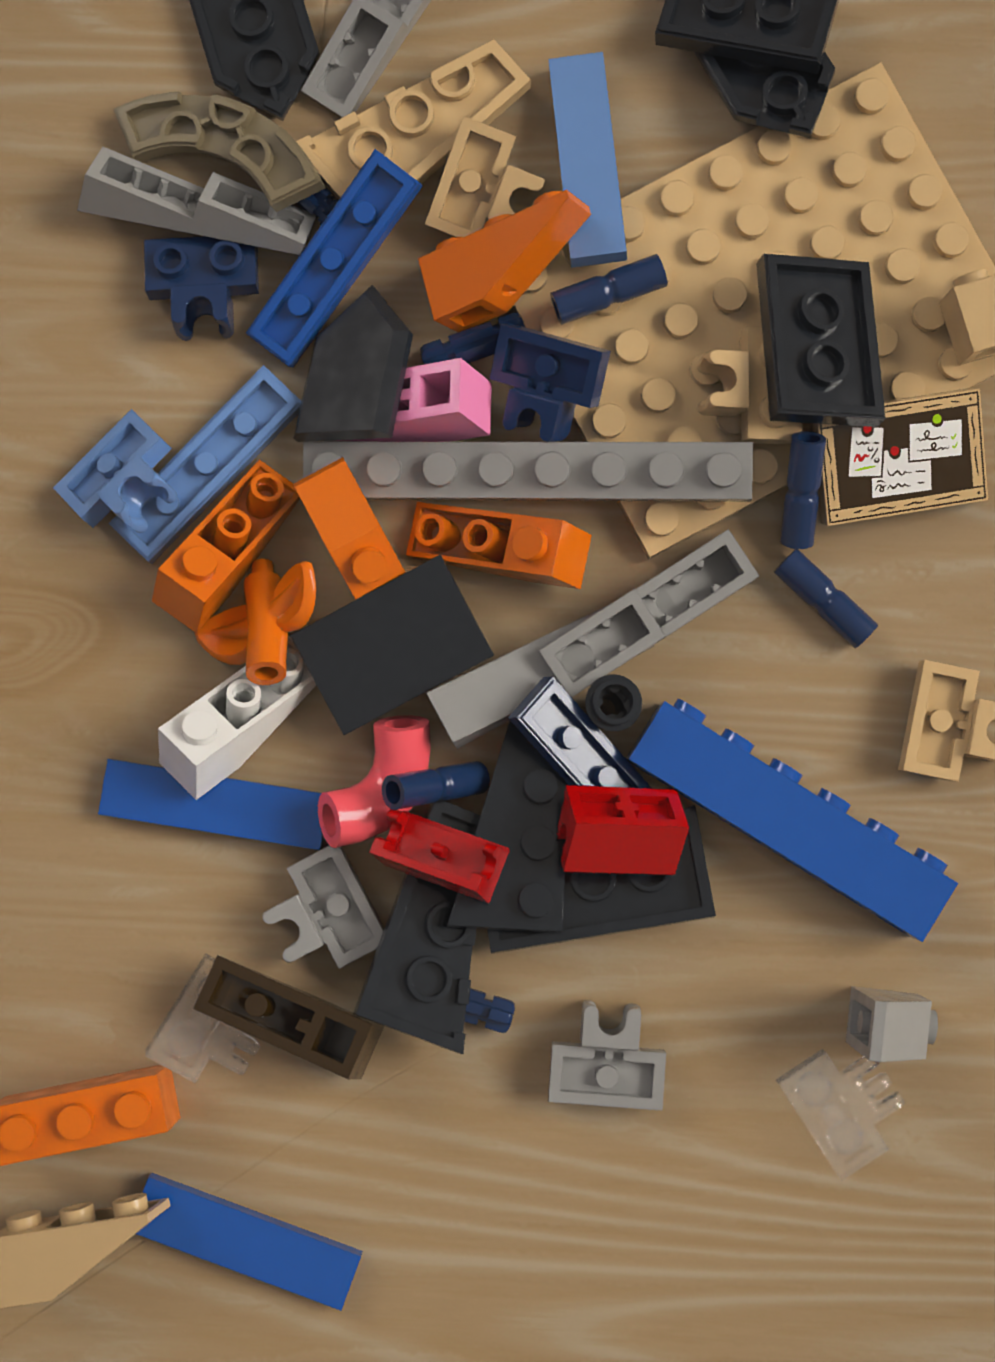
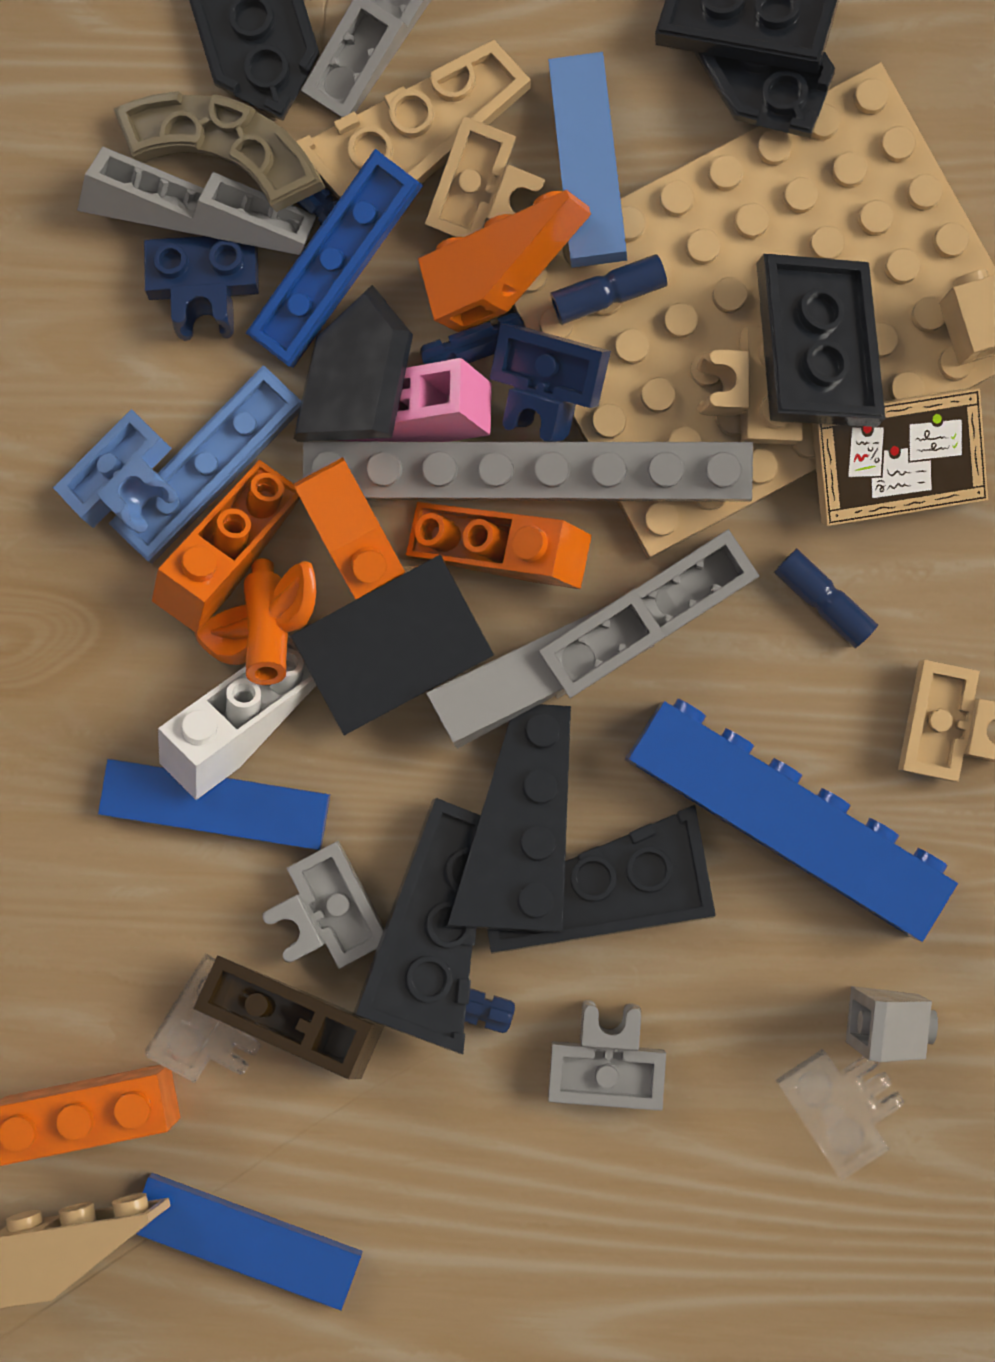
(359, 811): coral cylinder -> none
(432, 785): dark blue piece -> none
(441, 855): red hinge -> none
(571, 739): tile -> none
(622, 694): black cone -> none
(622, 830): red hinge -> none
(803, 482): dark blue piece -> none

